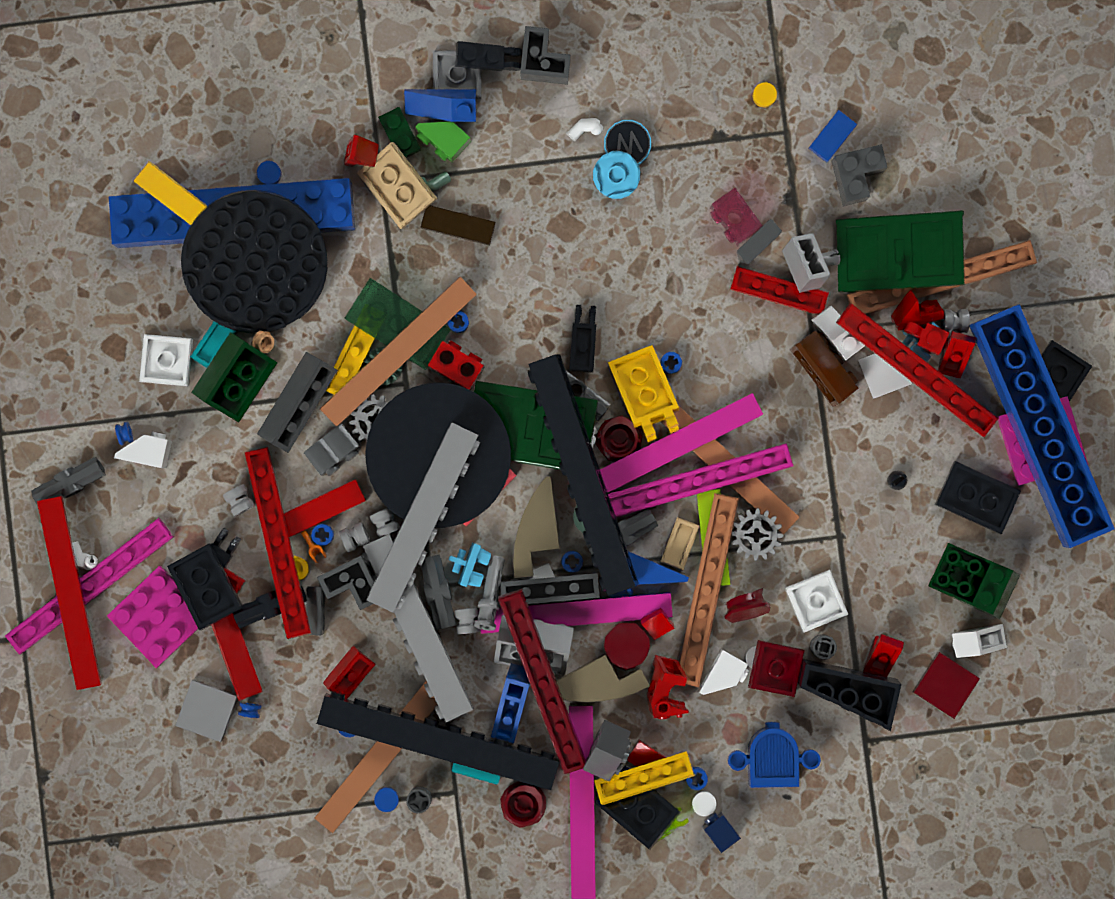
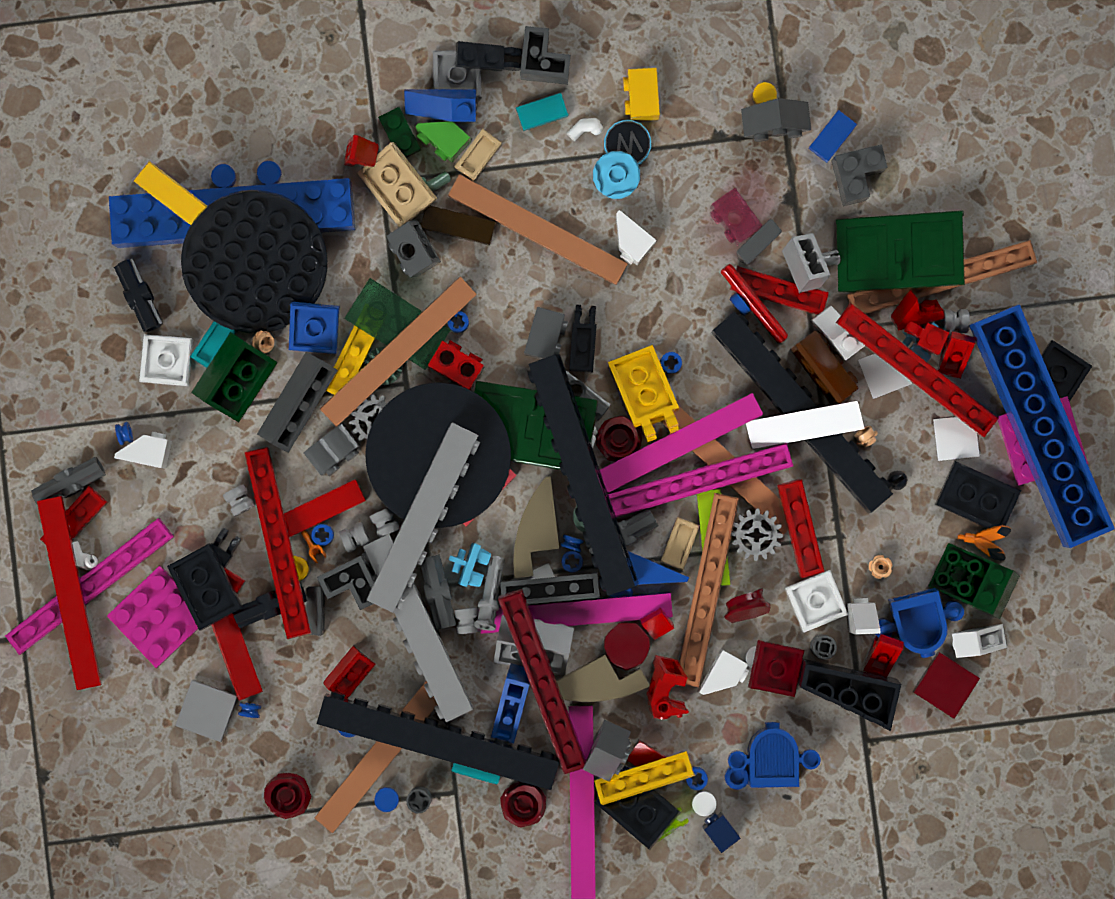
(83, 511): none -> red tile
(138, 295): none -> black piece
(223, 176): none -> blue tile
(287, 795): none -> dark red hat
(314, 327): none -> blue tile
(424, 255): none -> dark grey brick
(478, 155): none -> tan tile
(537, 229): none -> nougat tile
(542, 112): none -> teal tile
(545, 334): none -> dark grey brick
(572, 543): none -> blue bush
(632, 239): none -> white slope
(642, 94): none -> yellow brick
(736, 779): none -> blue tile
(740, 304): none -> blue tile
(754, 303): none -> red axle
(776, 118): none -> dark grey brick
(788, 397): none -> black brick
(801, 528): none -> red tile
(805, 425): none -> white sticker
(863, 617): none -> white slope
(866, 436): none -> light nougat plate
(885, 571): none -> light nougat plate
(920, 620): none -> blue piece
(955, 439): none -> white sticker
(983, 540): none -> orange piece

